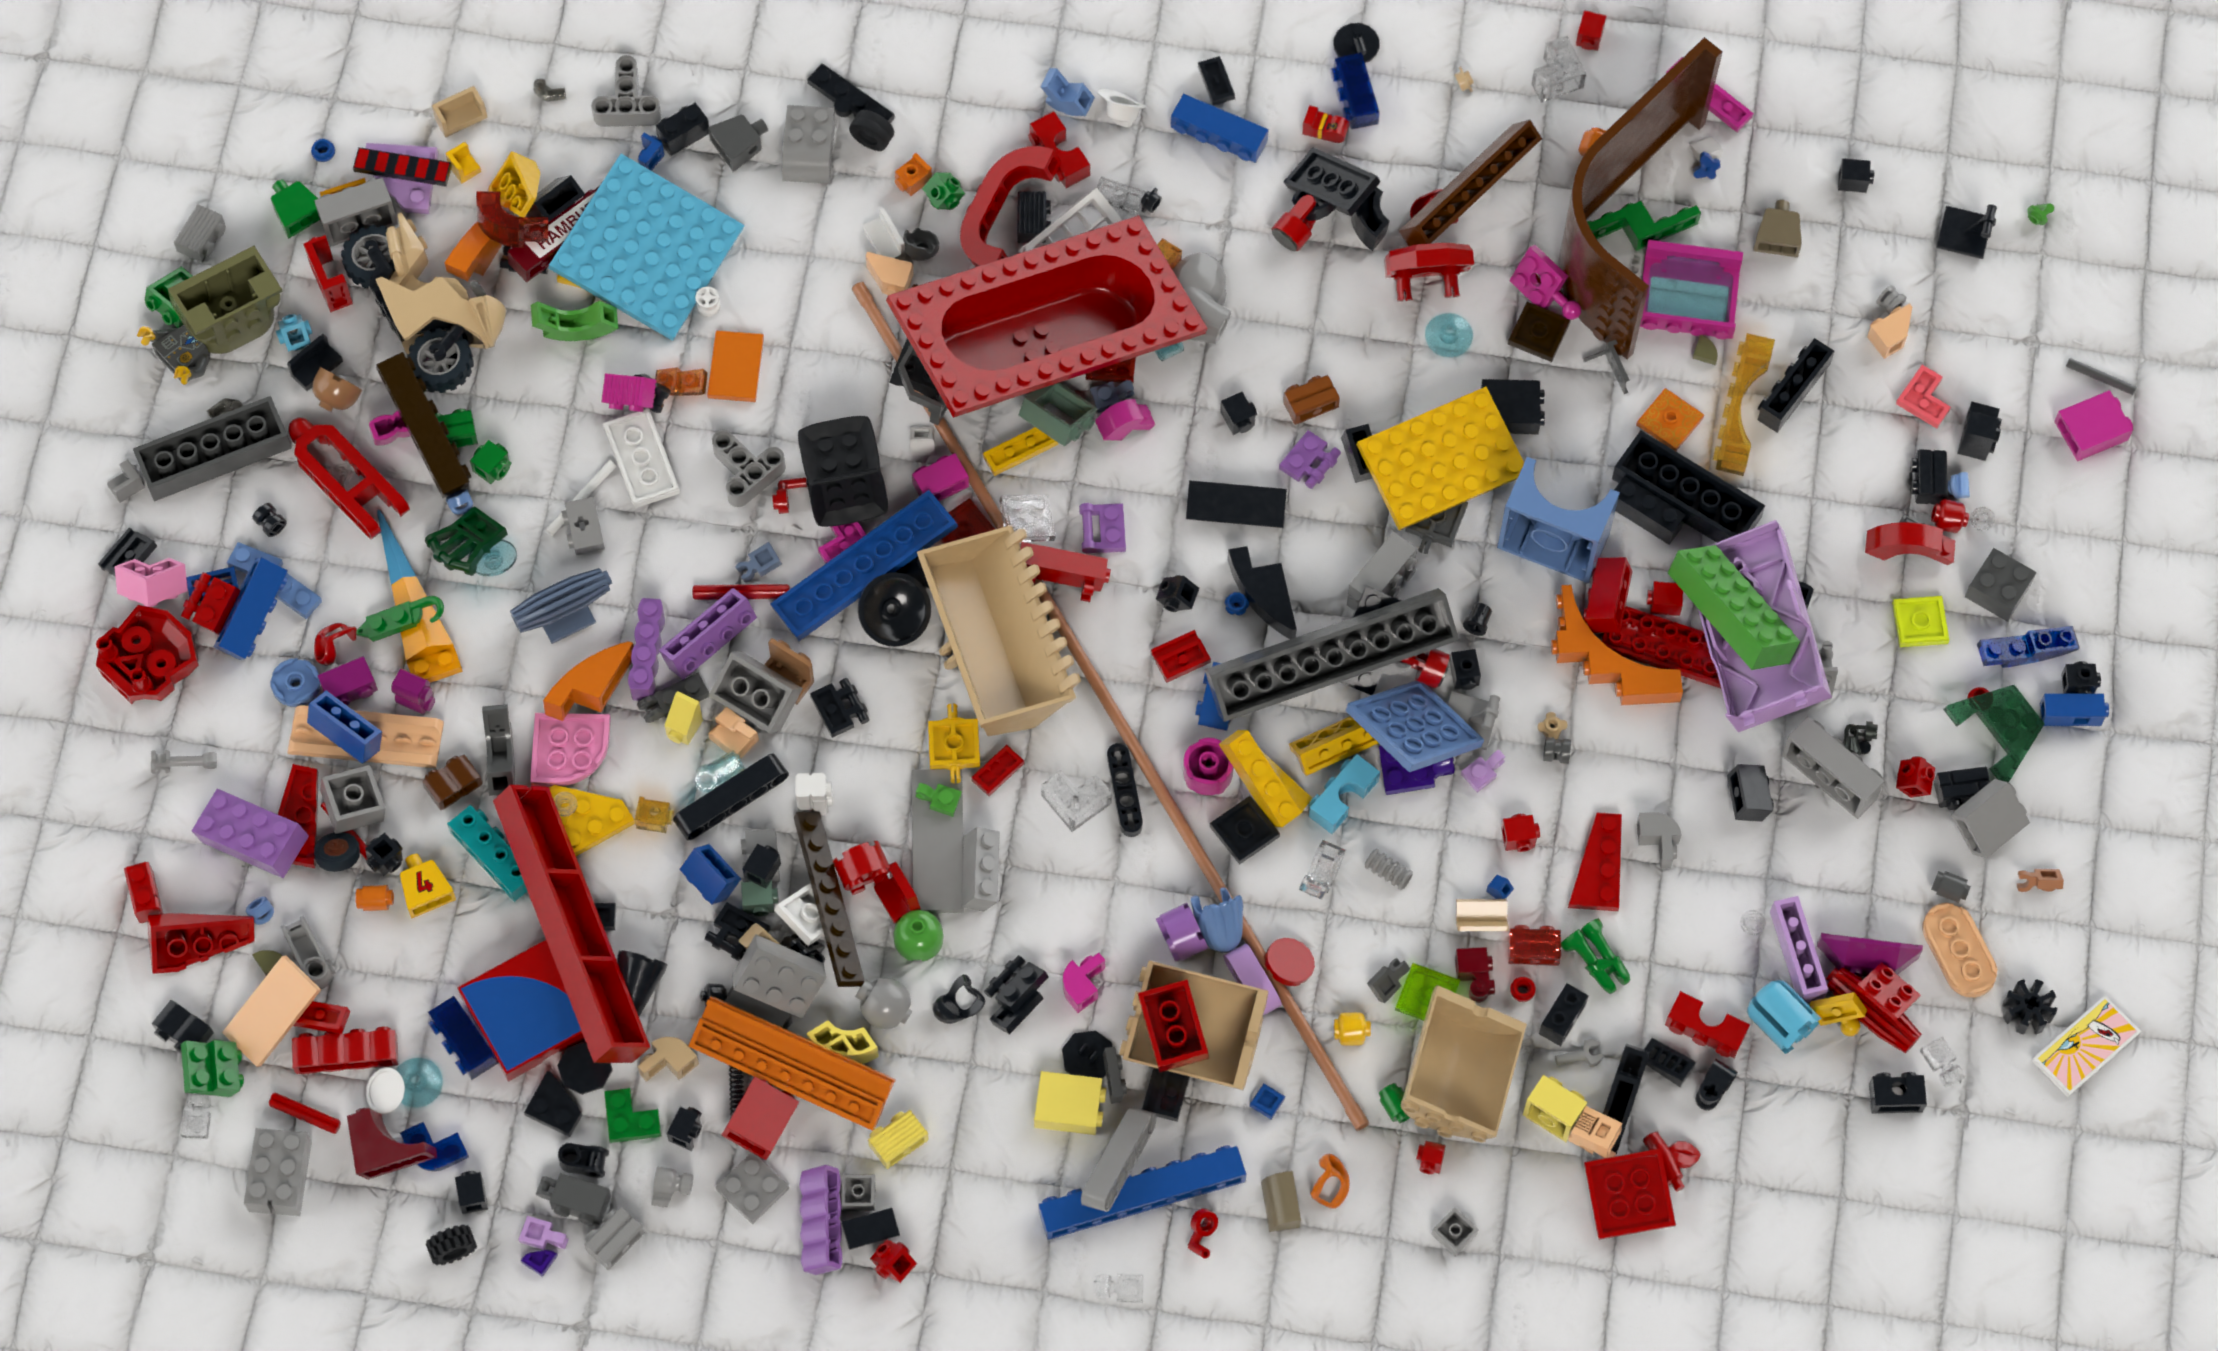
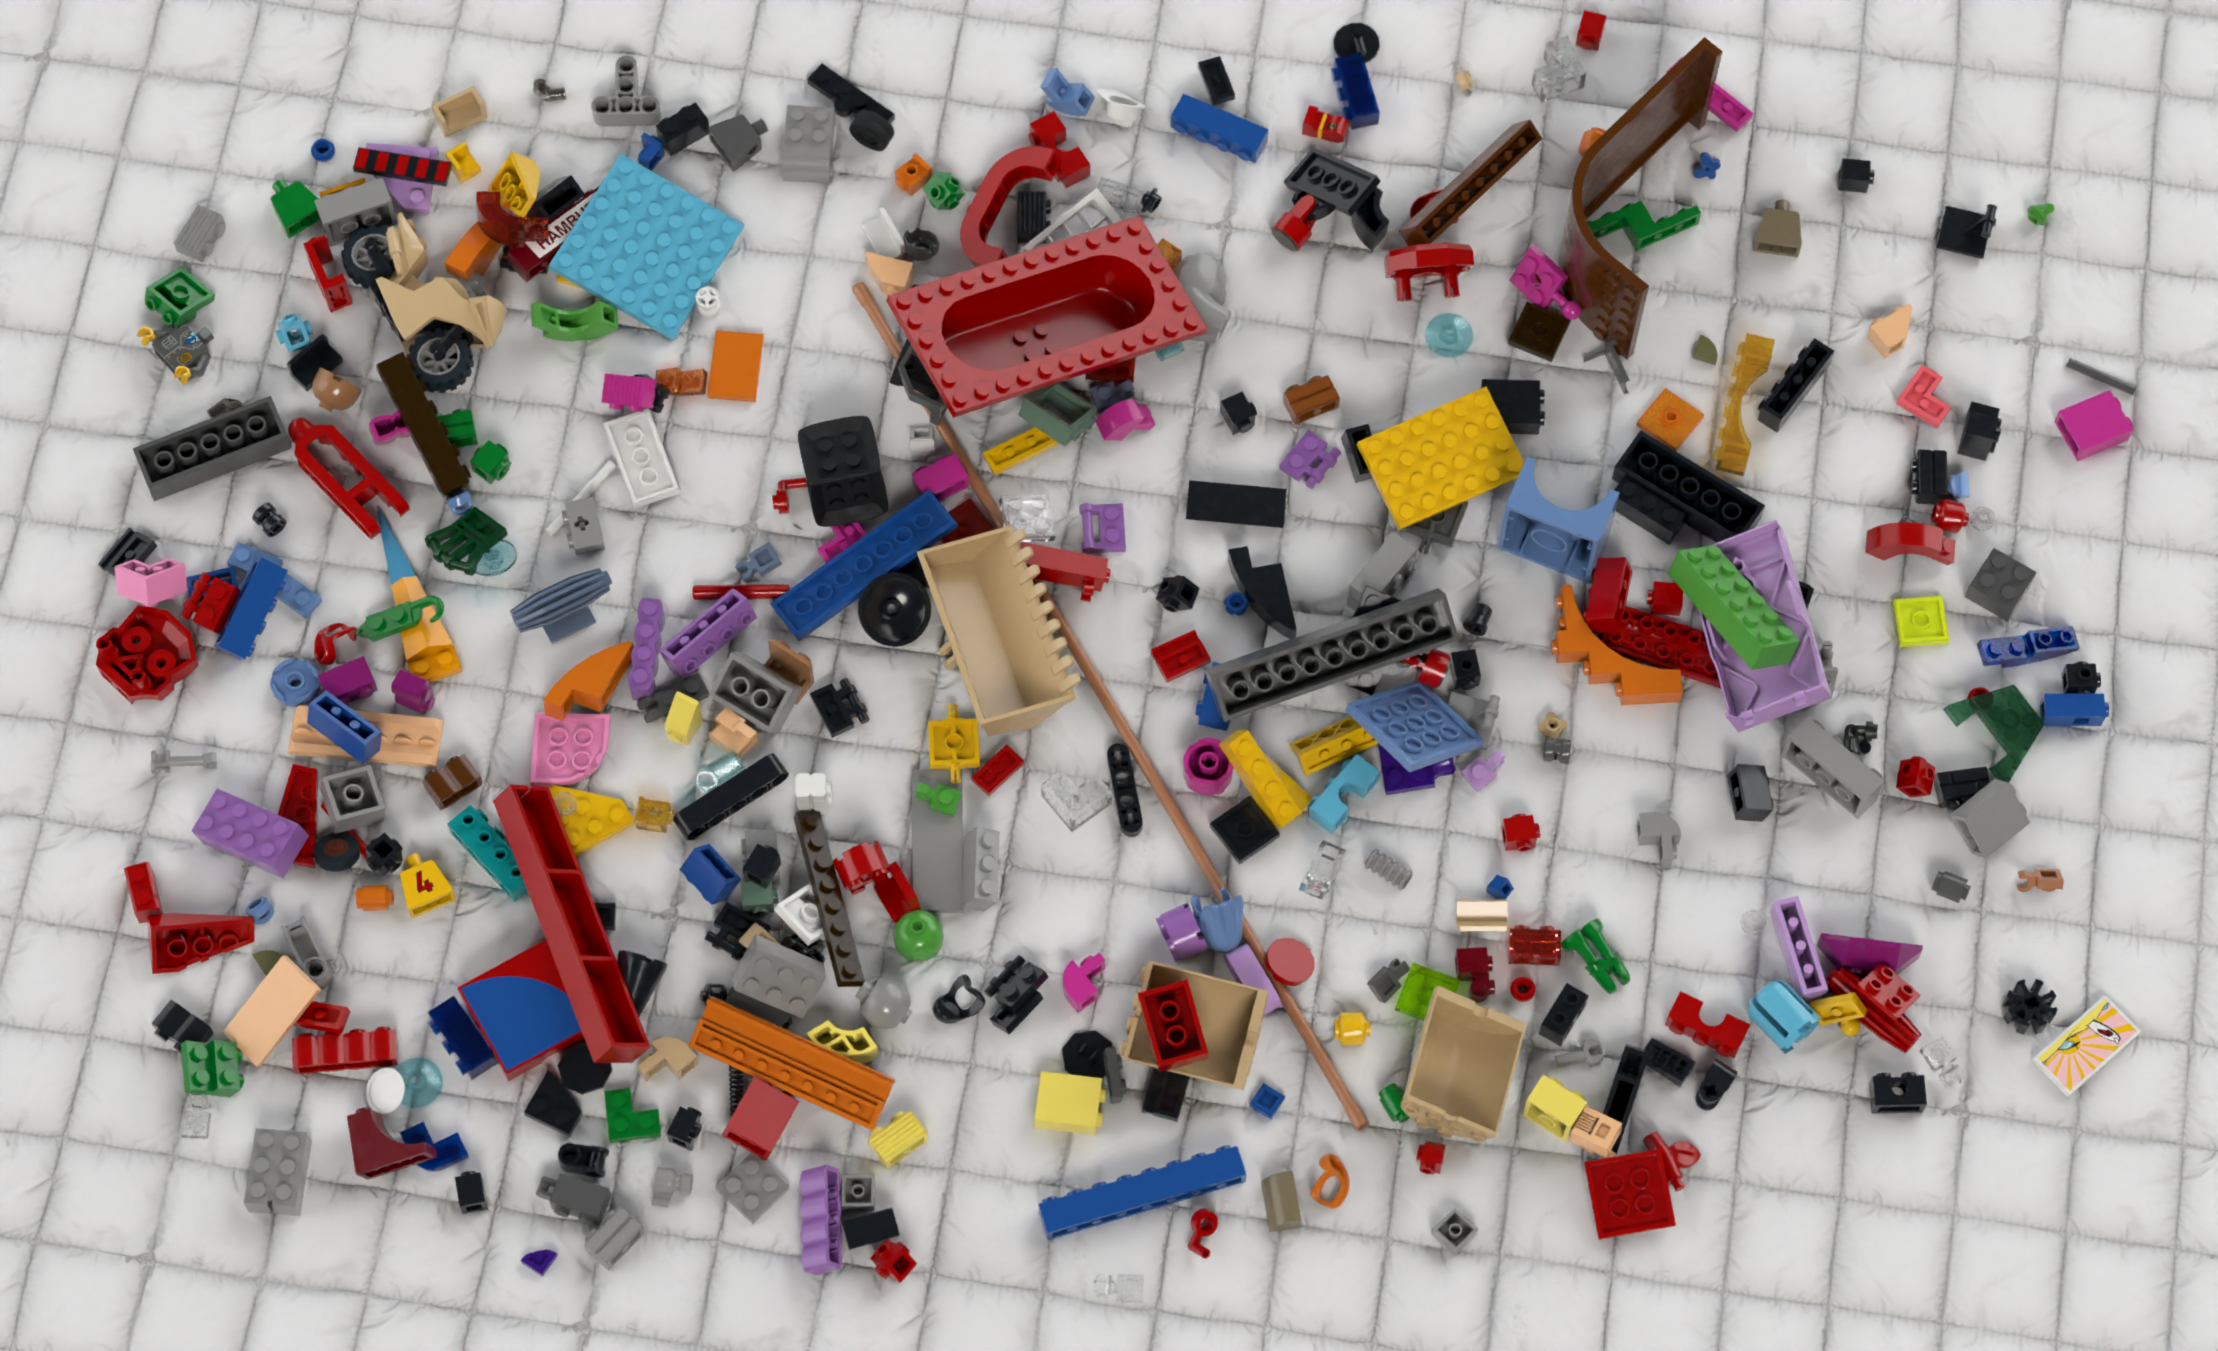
(126, 483): light grey panel -> none
(228, 302): olive brick -> none
(304, 1113): red axle -> none
(451, 1244): black tyre -> none
(499, 748): dark grey arch -> none
(539, 1233): lavender plate -> none
(745, 470): light grey beam -> none
(1118, 1159): light grey beam -> none
(1599, 873): red wing -> none
(1691, 289): panel -> none
(1891, 299): light grey wheel -> none
(1959, 950): light nougat tile -> none

